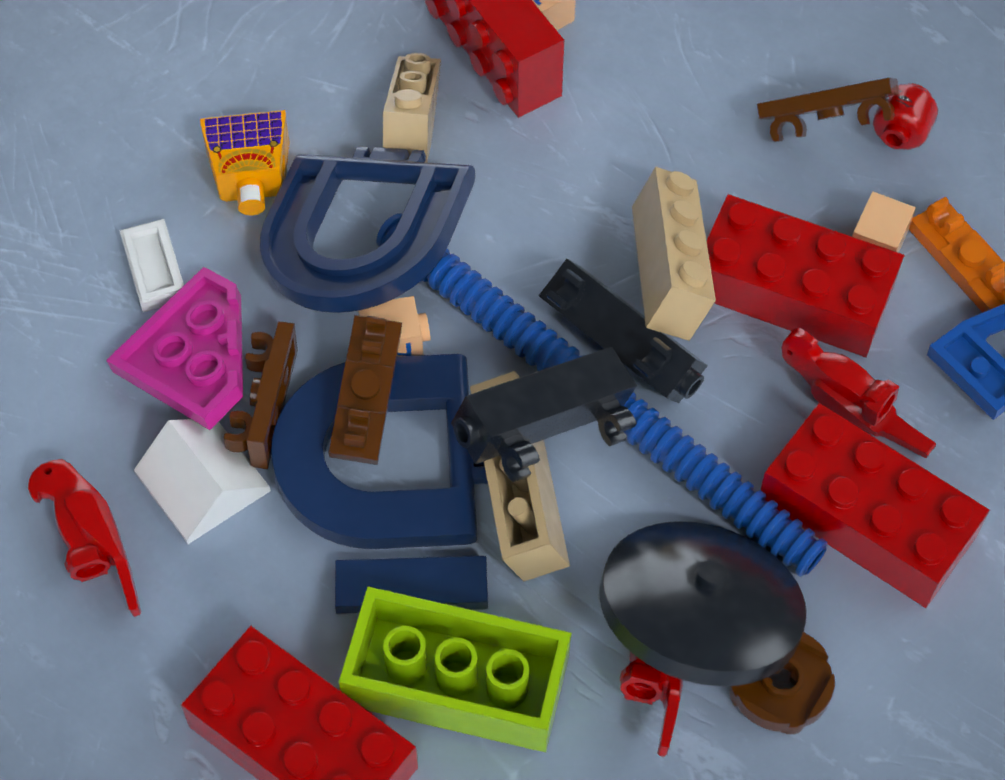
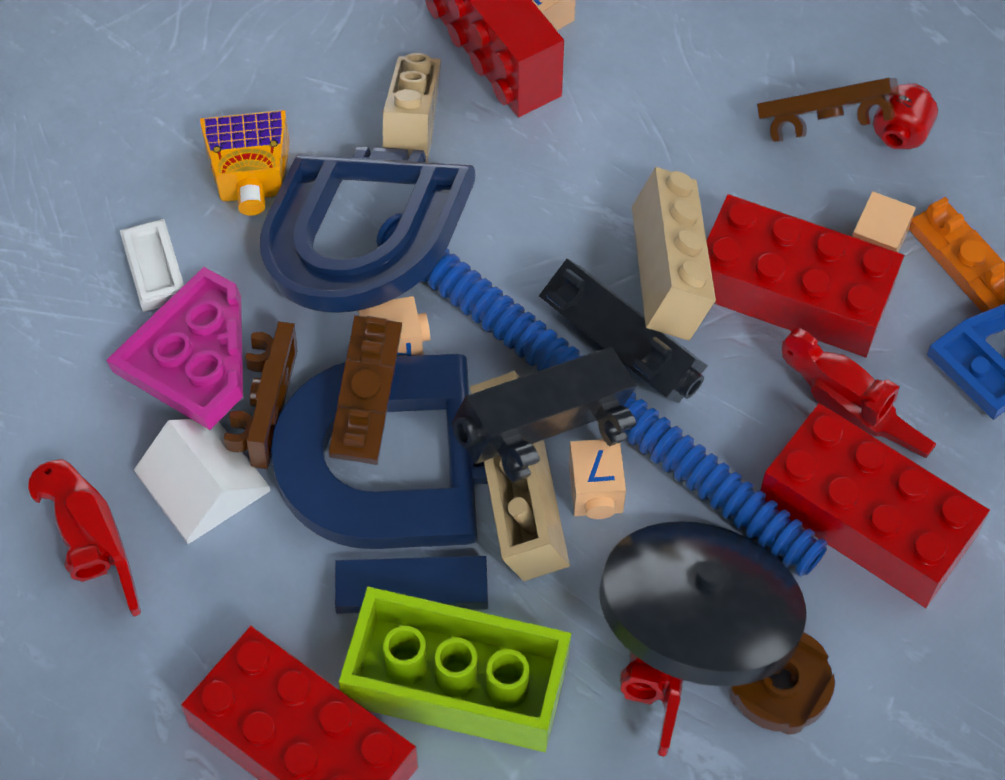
(596, 478): none -> light nougat brick

